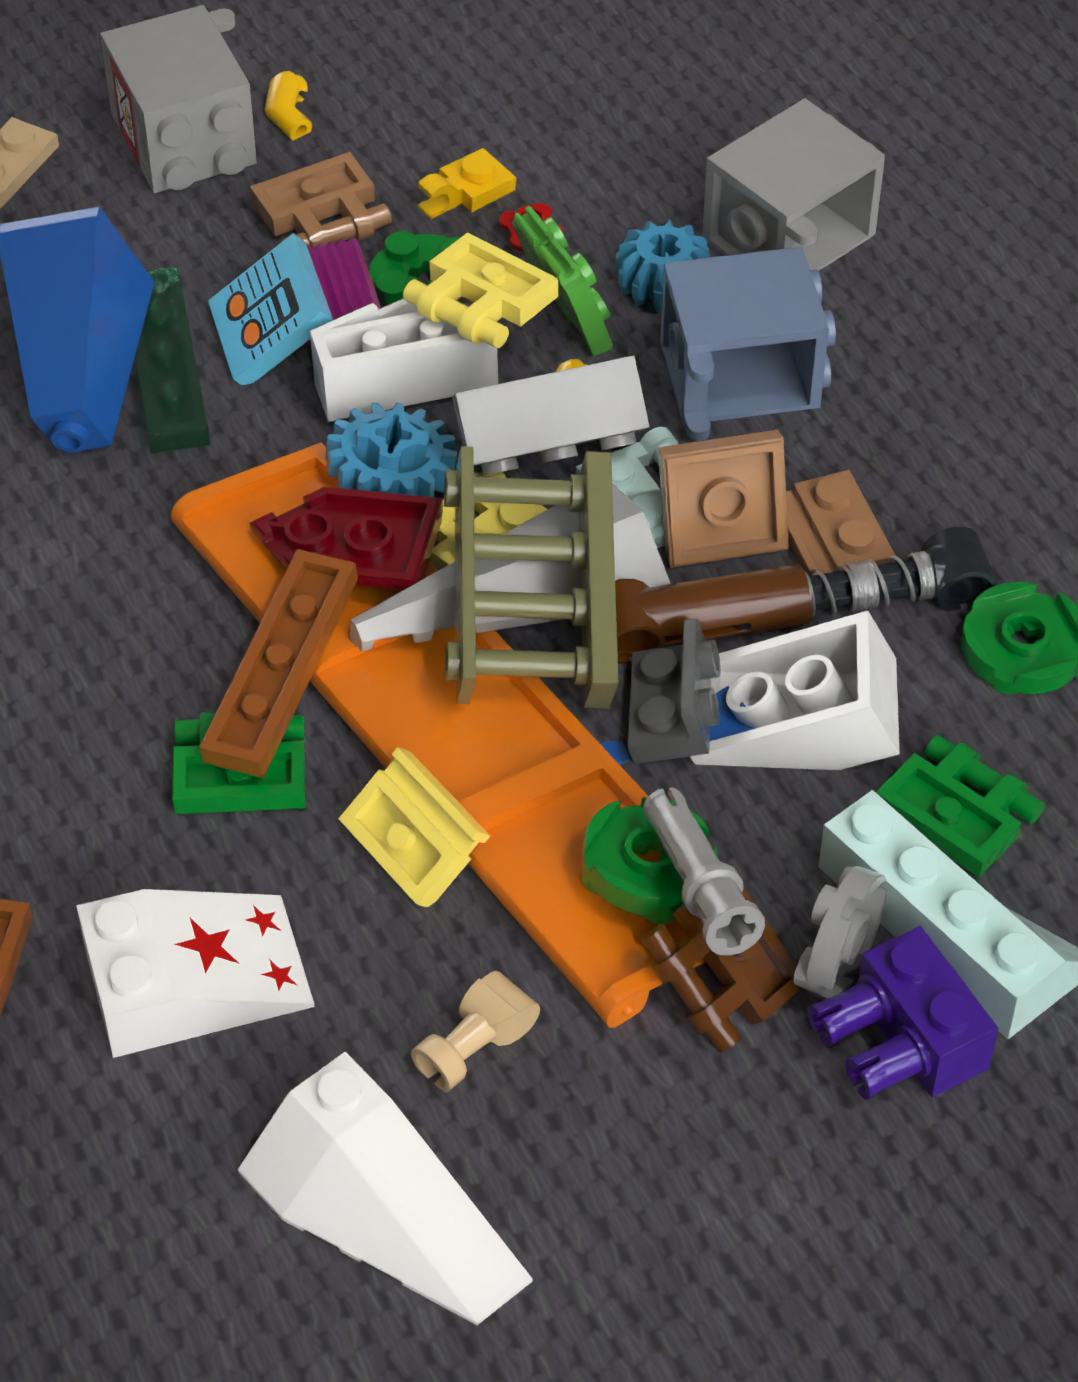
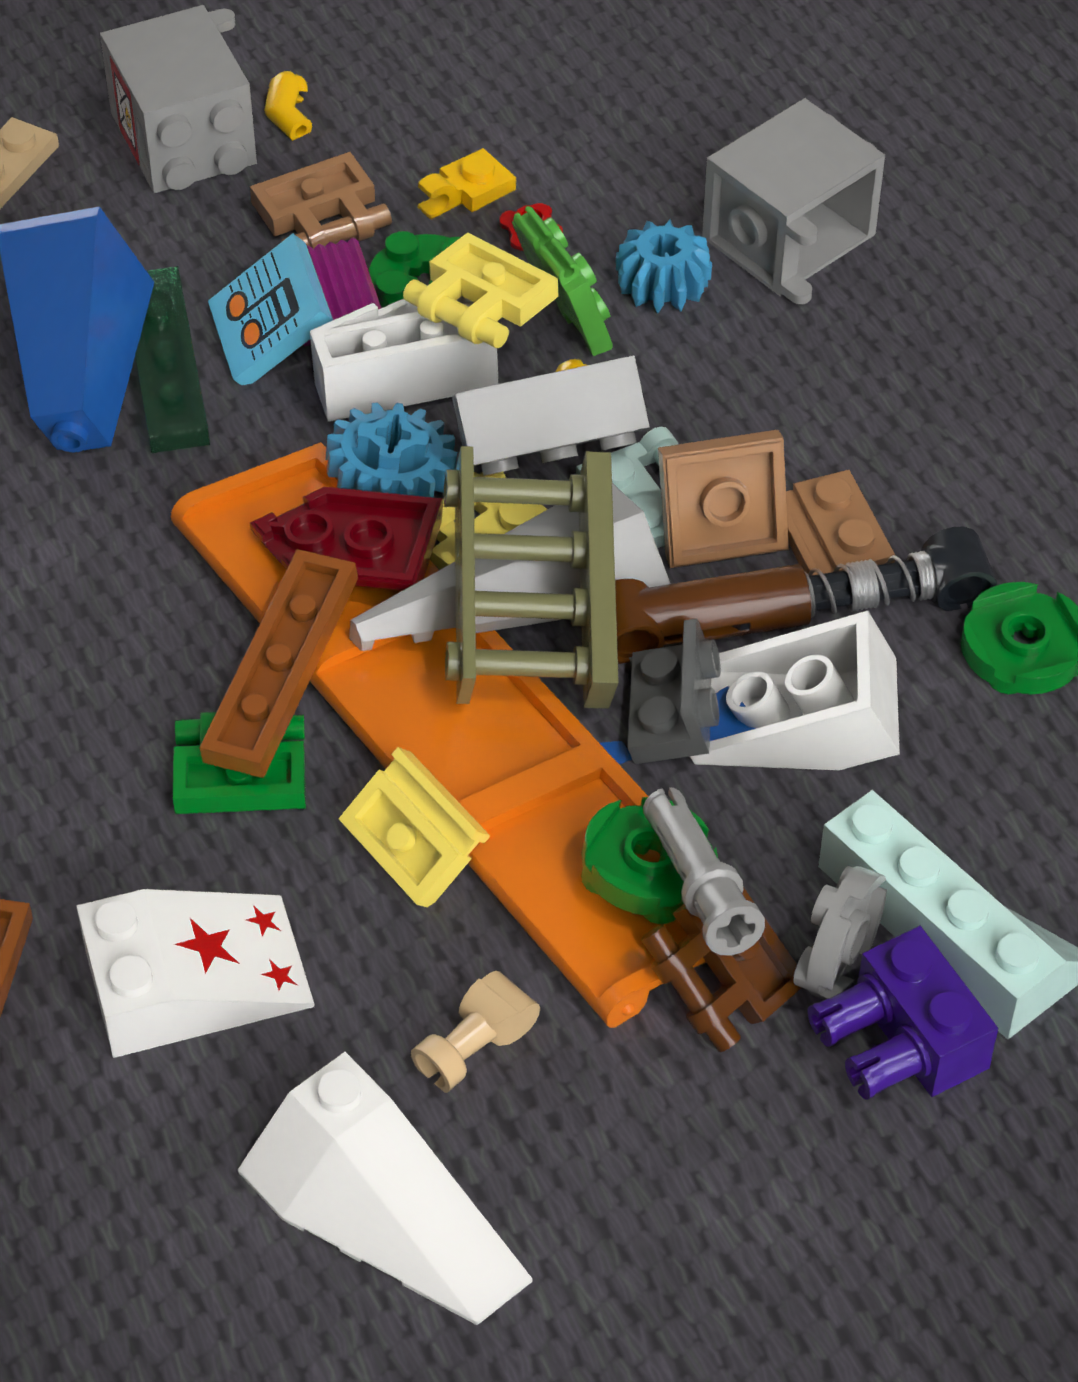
(744, 336): sand blue container -> none
(951, 815): green plate -> none

